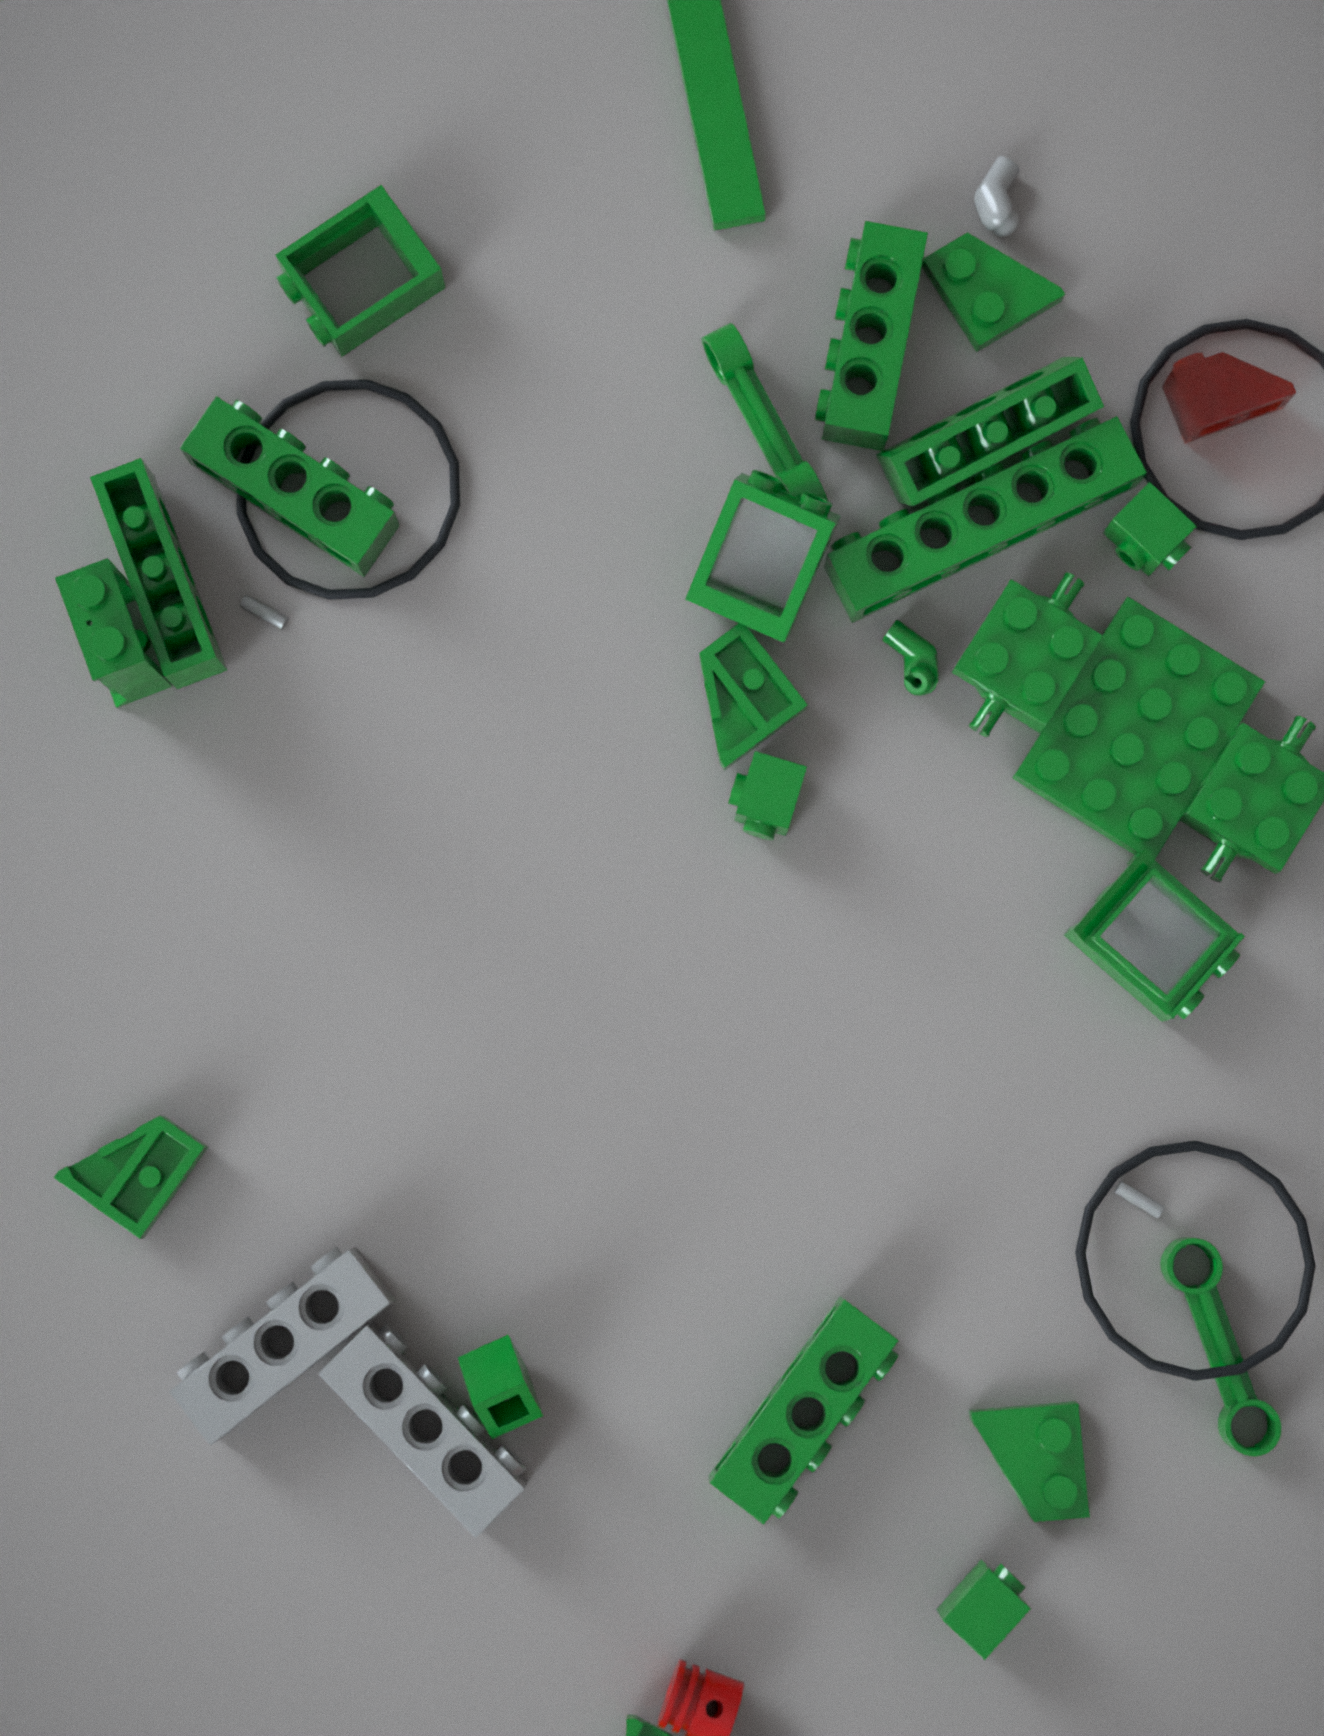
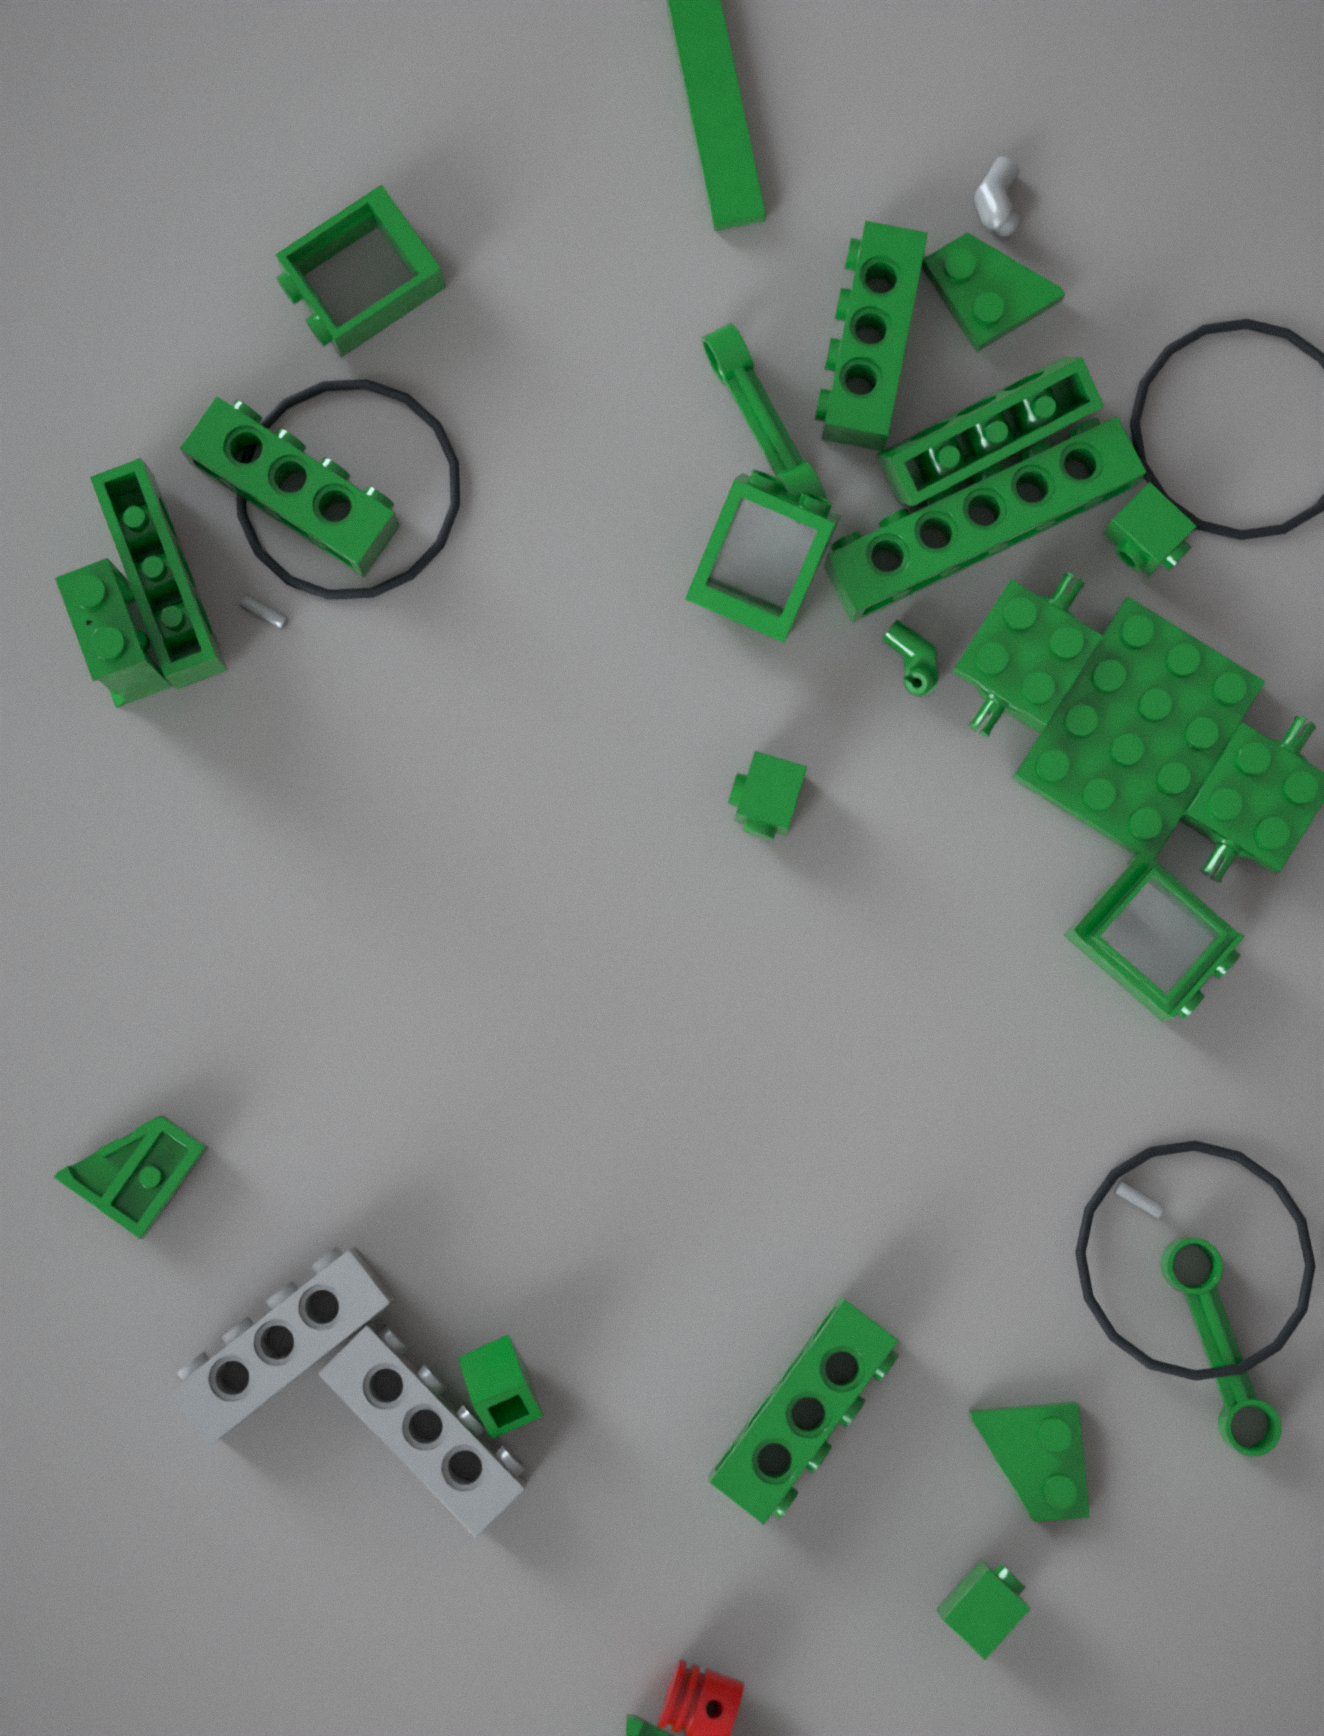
(745, 694): green wing -> none
(1221, 393): clear red slope -> none

